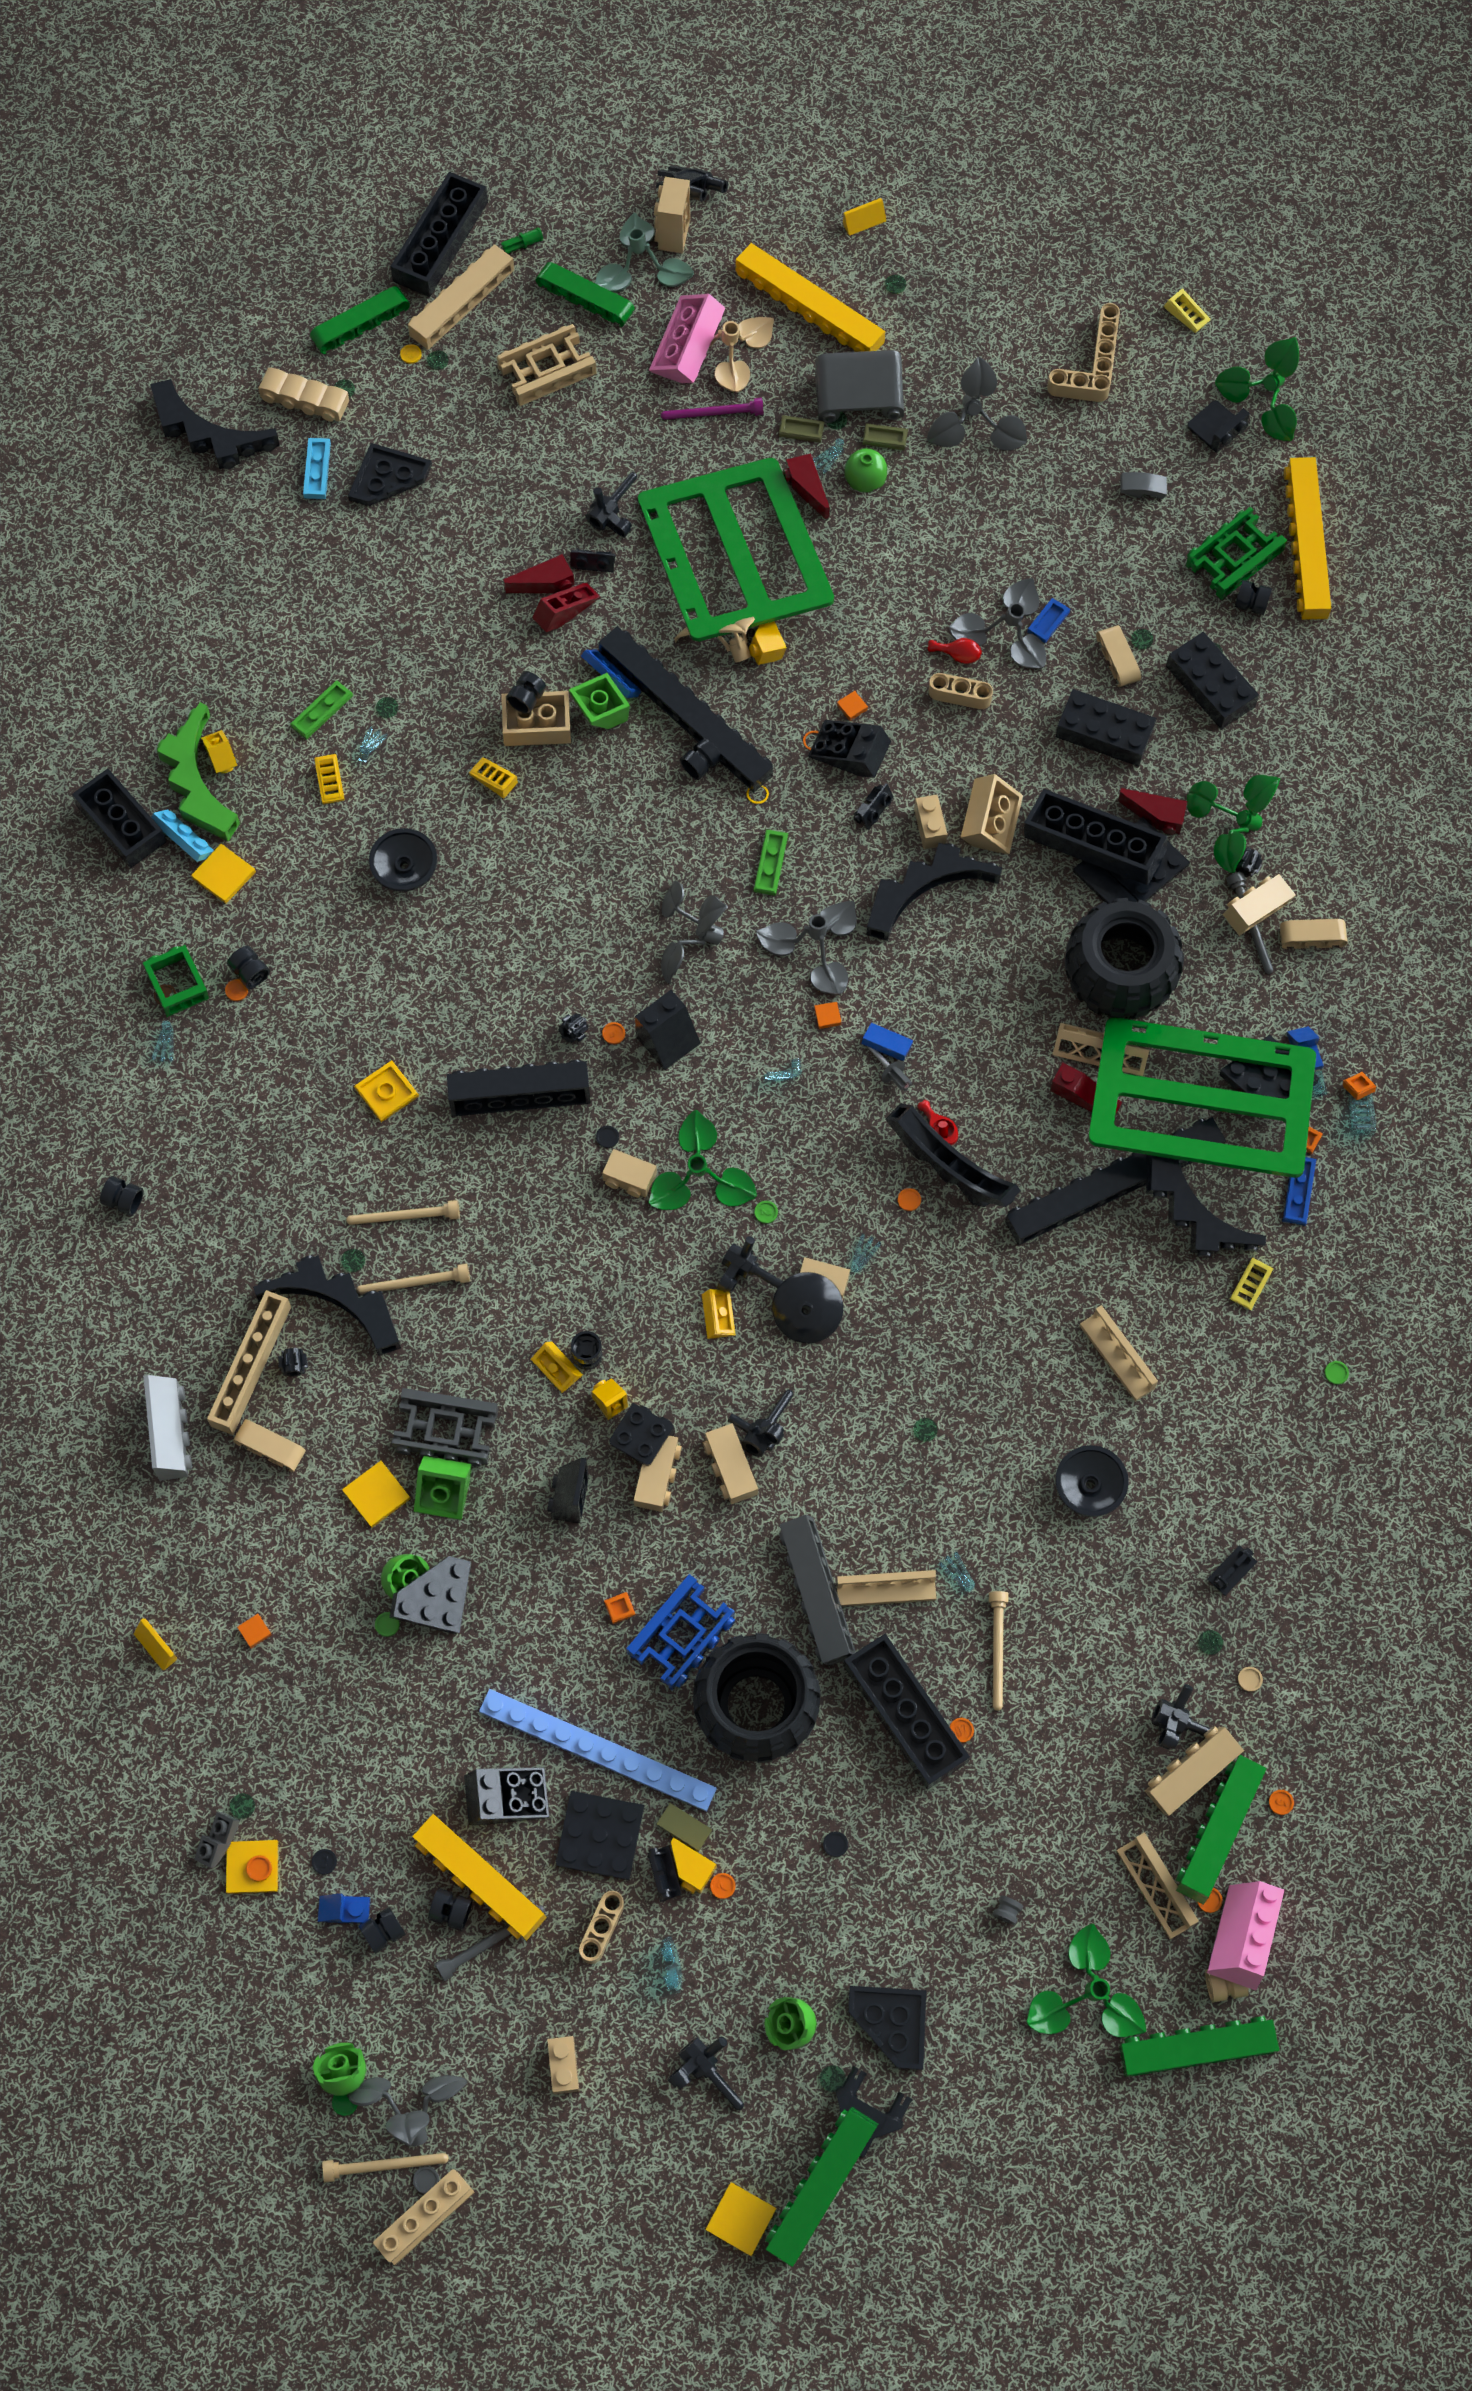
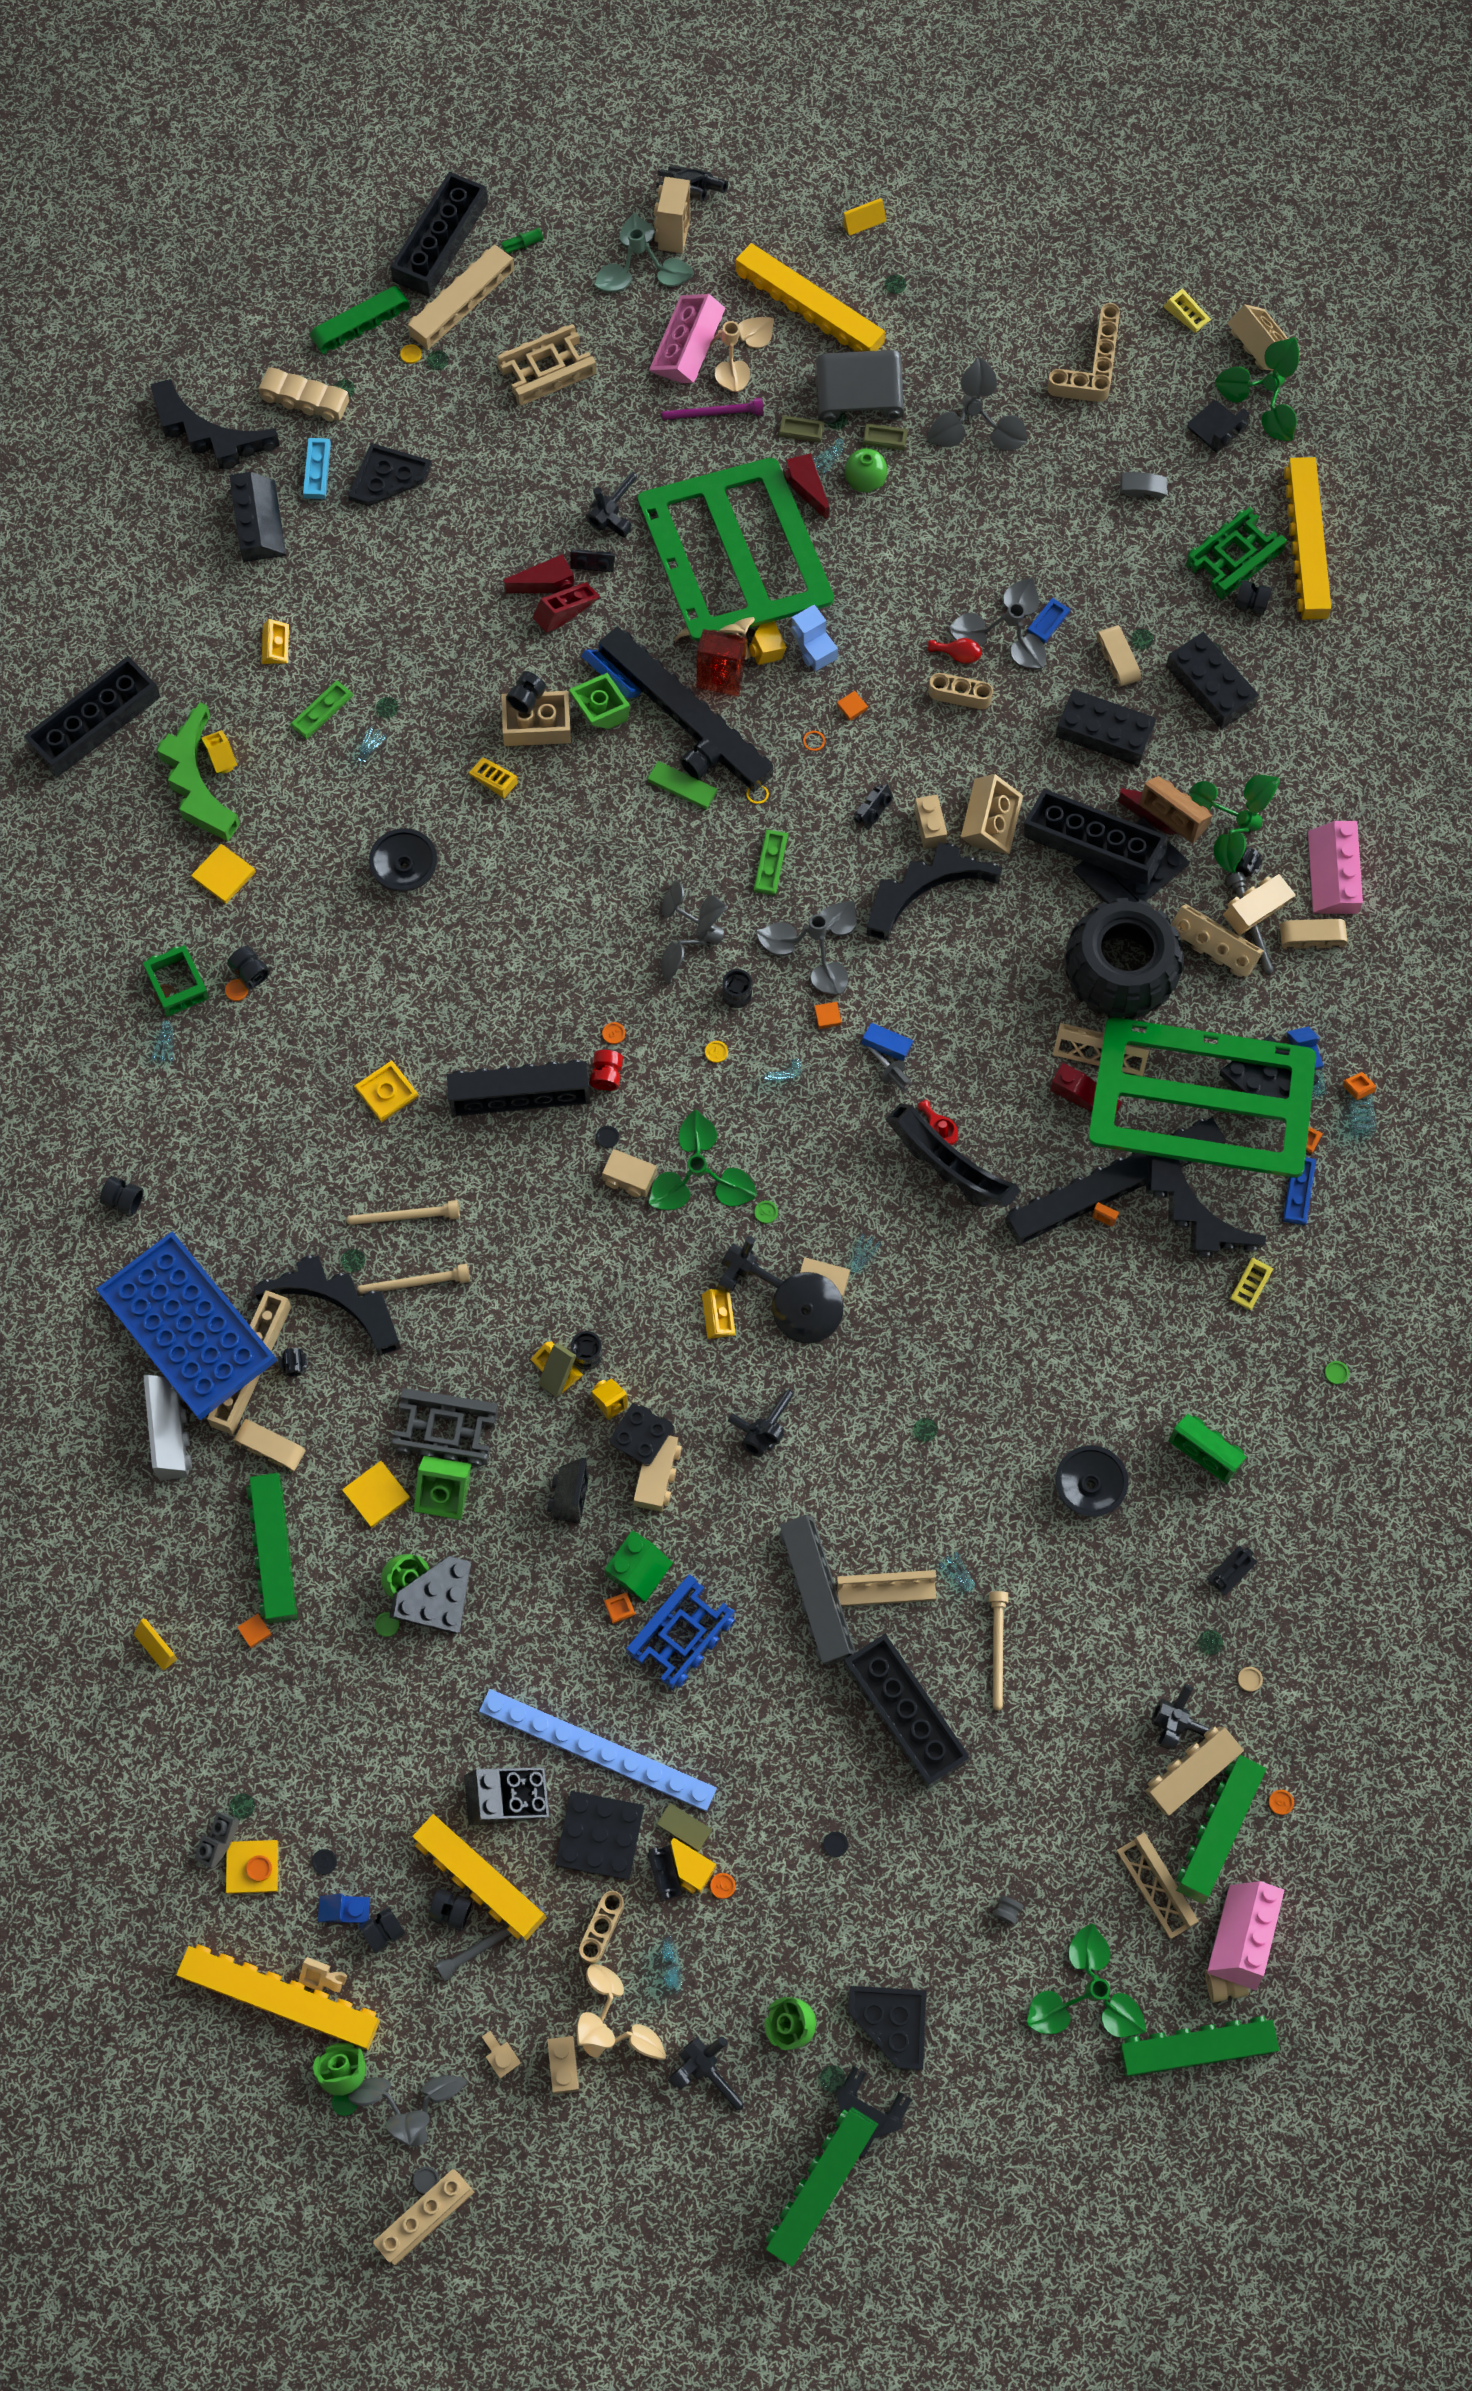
(92, 716): none -> black brick
(119, 818): black brick -> none
(182, 835): medium azure plate -> none
(186, 1325): none -> blue plate
(257, 516): none -> black slope
(273, 1548): none -> green brick
(275, 642): none -> yellow slope
(278, 1997): none -> yellow brick
(317, 1976): none -> tan plate
(327, 765): yellow slope -> none
(333, 2170): tan piece -> none
(502, 2057): none -> tan plate
(557, 1369): none -> olive tile
(573, 1028): black gear -> none
(586, 293): green beam -> none
(596, 2036): none -> tan plant
(606, 1070): none -> red wheel
(638, 1566): none -> green slope
(666, 1030): black slope -> none
(682, 785): none -> bright green tile
(716, 1051): none -> yellow piece
(720, 662): none -> clear red slope
(730, 1464): tan brick -> none
(737, 988): none -> black wheel
(740, 2219): yellow tile -> none
(765, 1658): black tyre -> none
(811, 635): none -> light blue brick
(851, 747): black slope -> none
(909, 1199): orange piece -> none
(962, 1729): orange piece -> none
(1105, 1214): none -> orange tile
(1119, 1354): tan fence -> none
(1175, 808): none -> medium nougat slope
(1207, 1448): none -> green slope
(1213, 1903): orange piece -> none
(1216, 941): none -> tan brick
(1256, 332): none -> tan slope
(1335, 868): none -> bright pink slope

